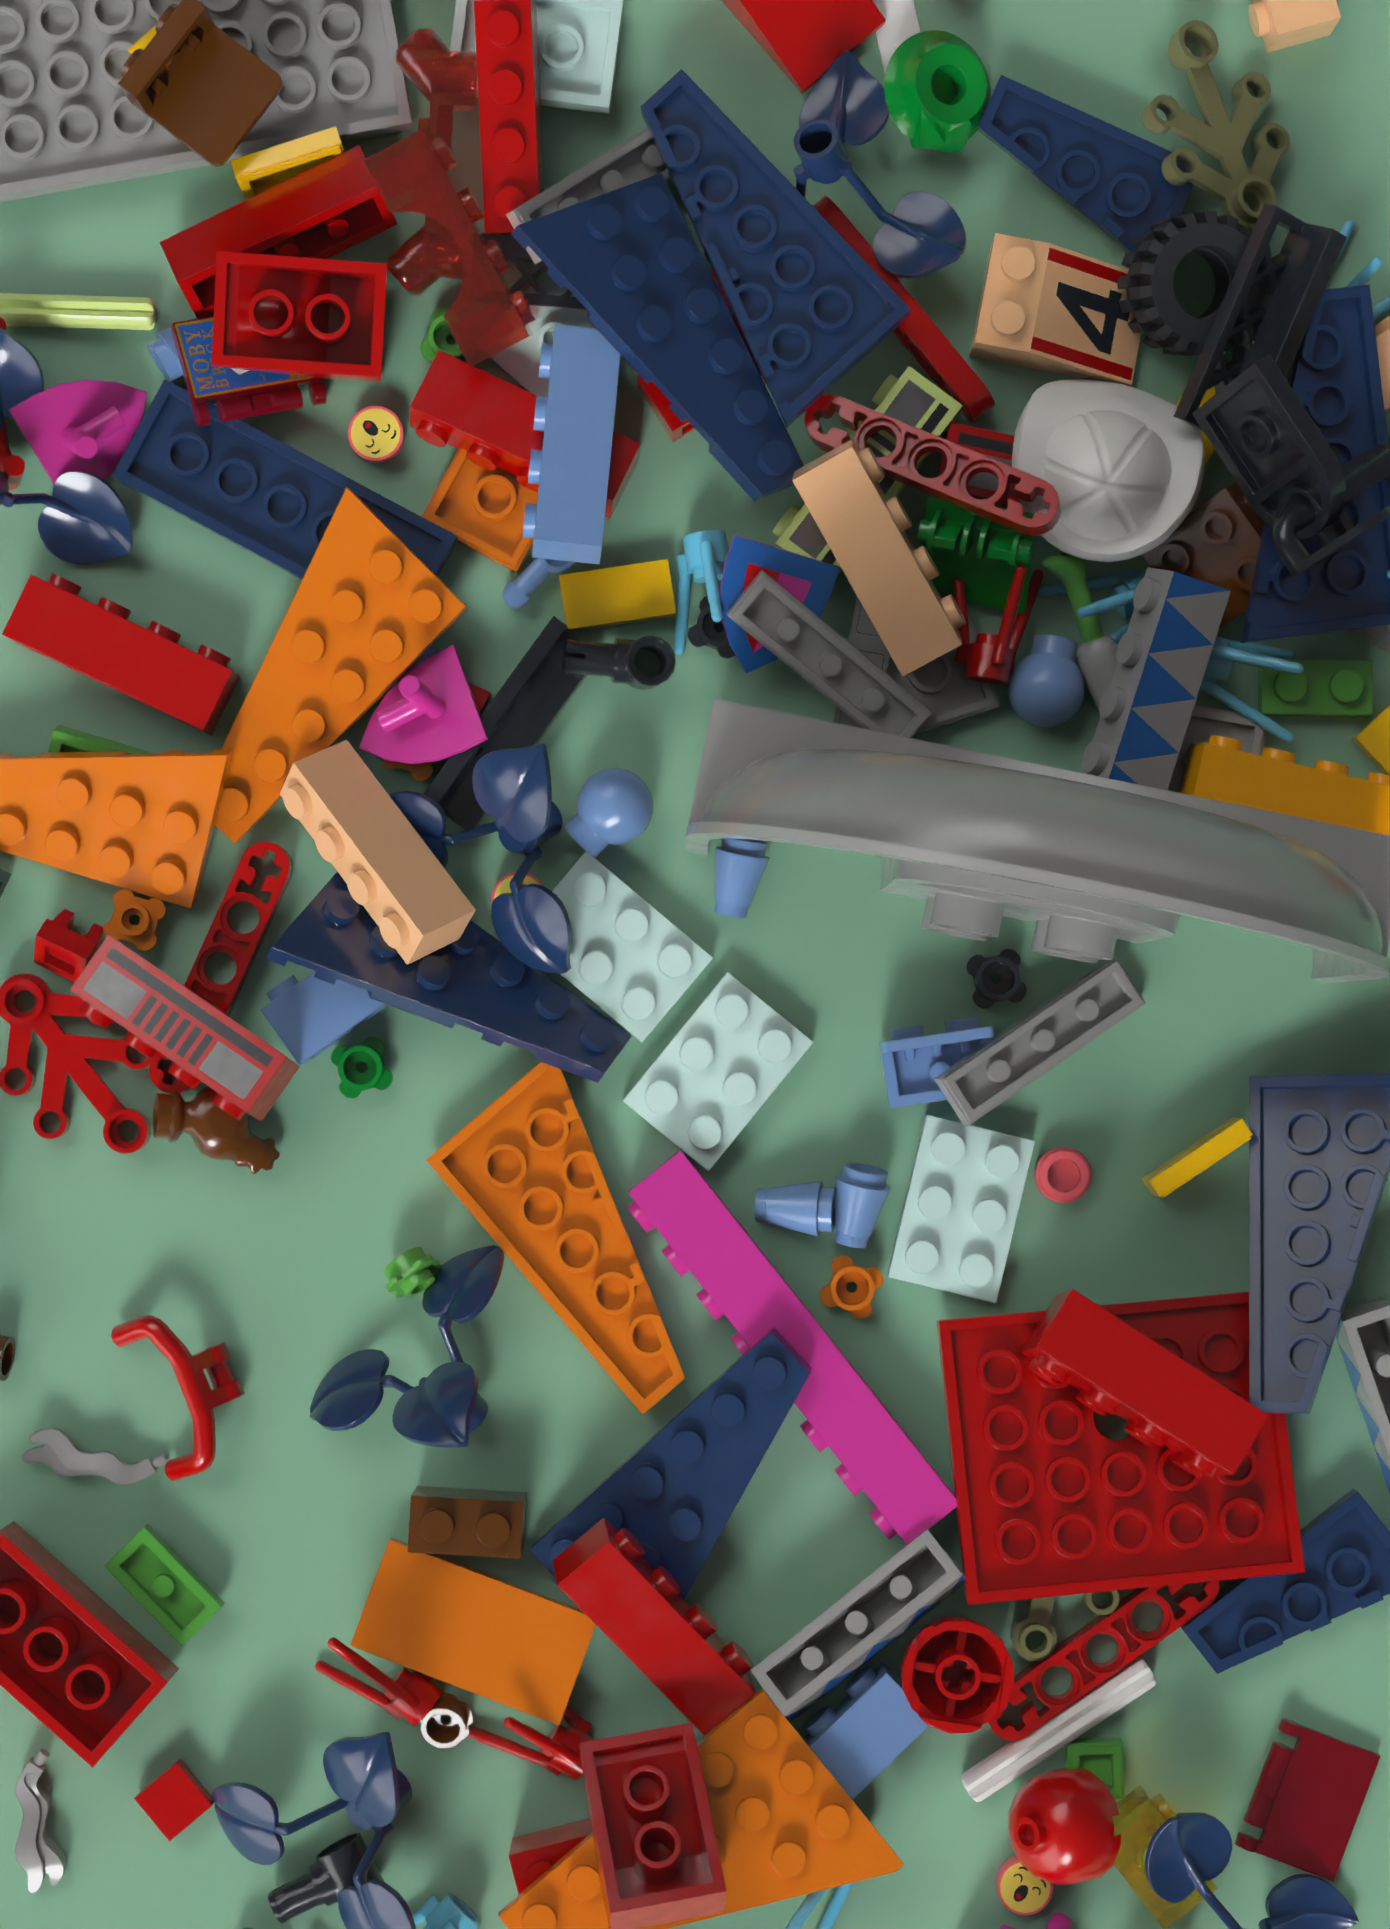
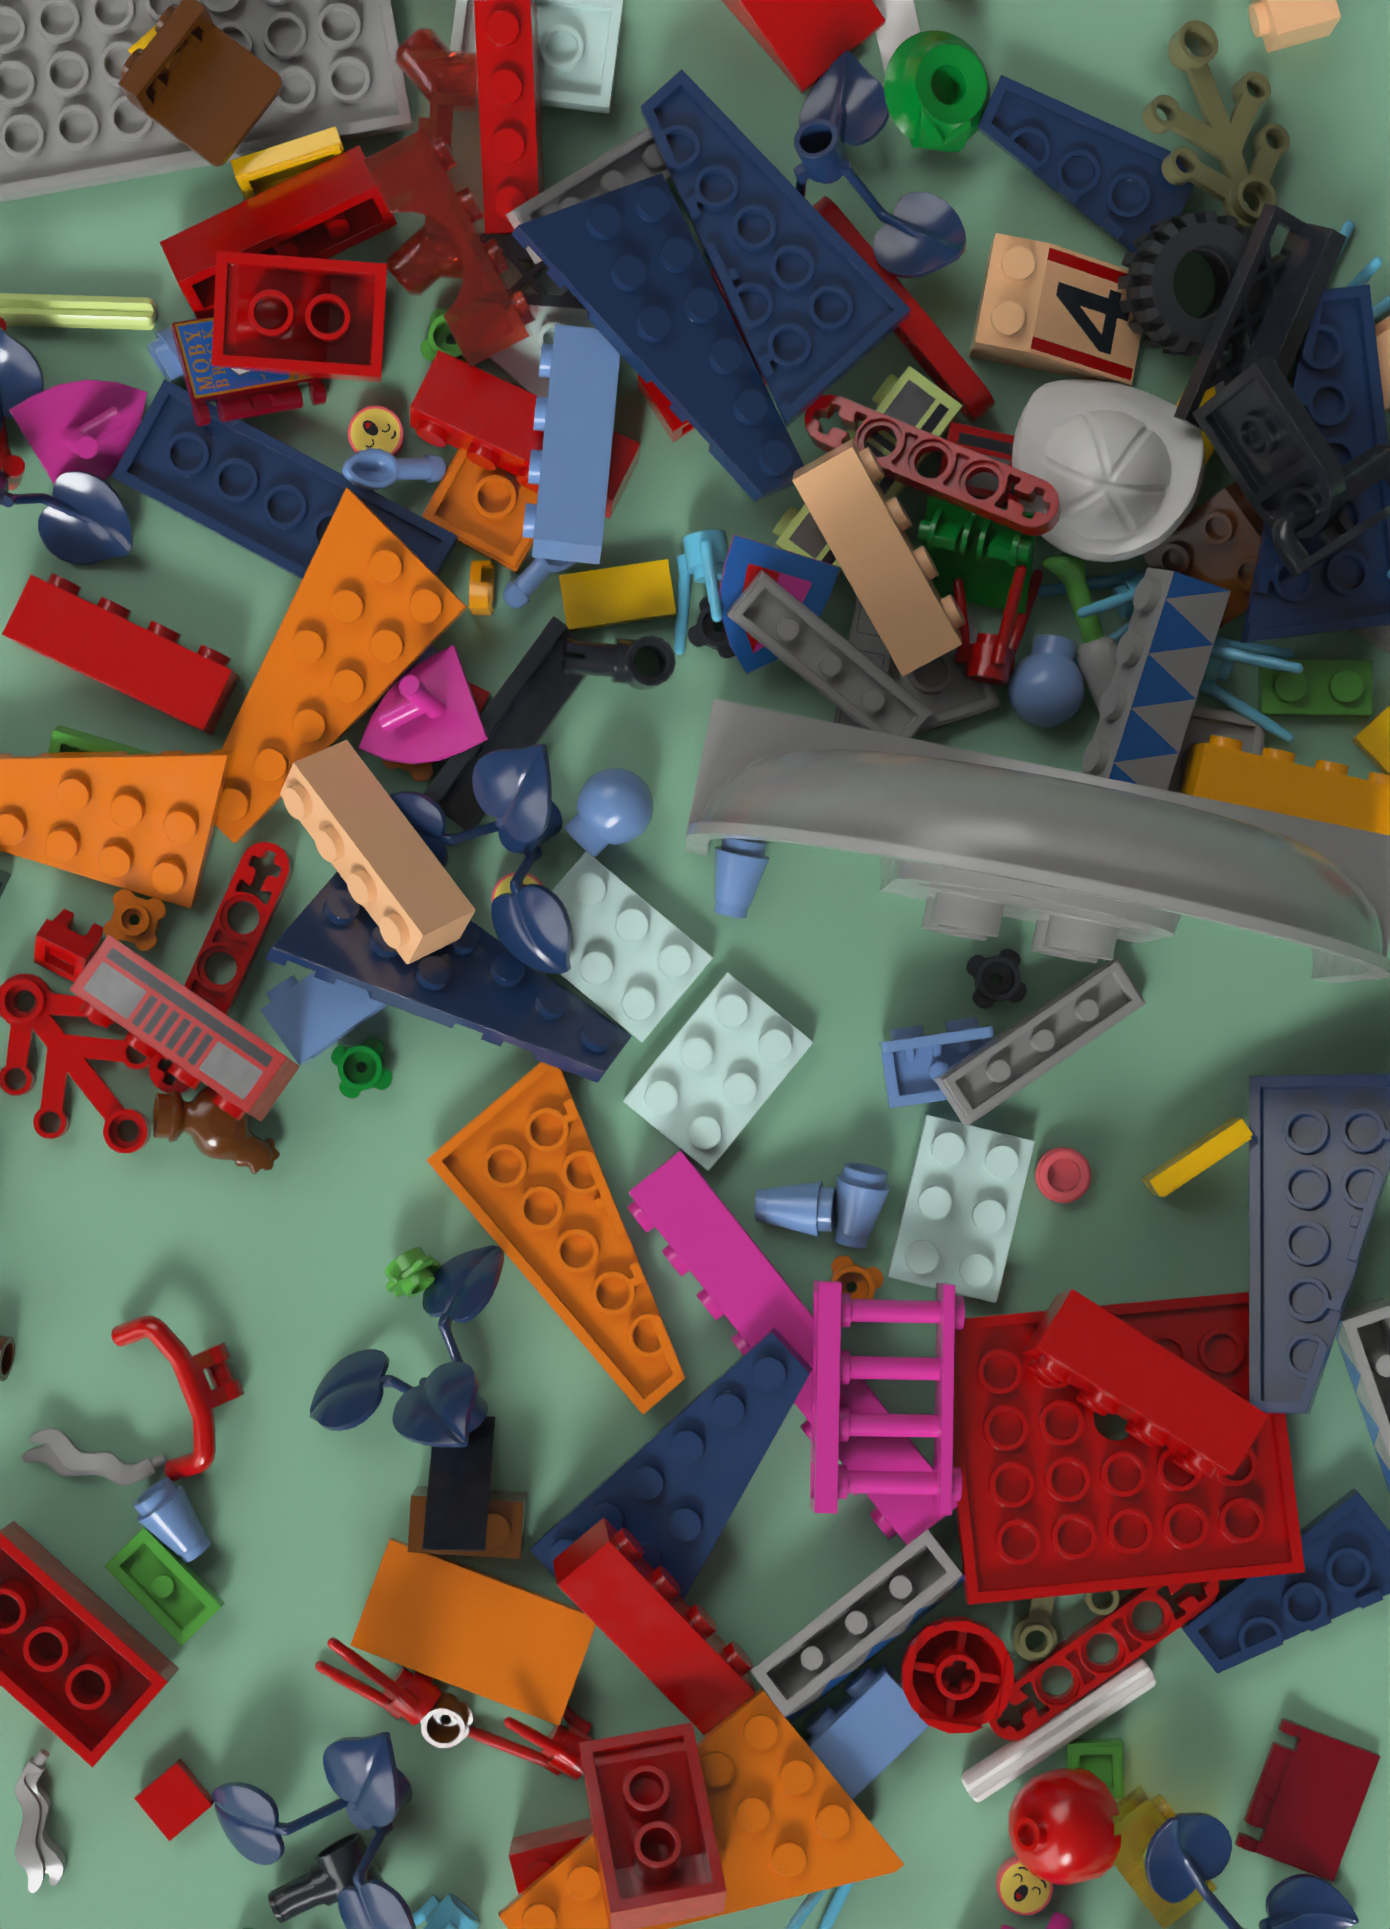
(172, 1519): none -> medium blue cone
(379, 469): none -> medium blue piece
(460, 1493): none -> black sticker
(482, 588): none -> light orange tile
(835, 1424): none -> dark pink fence

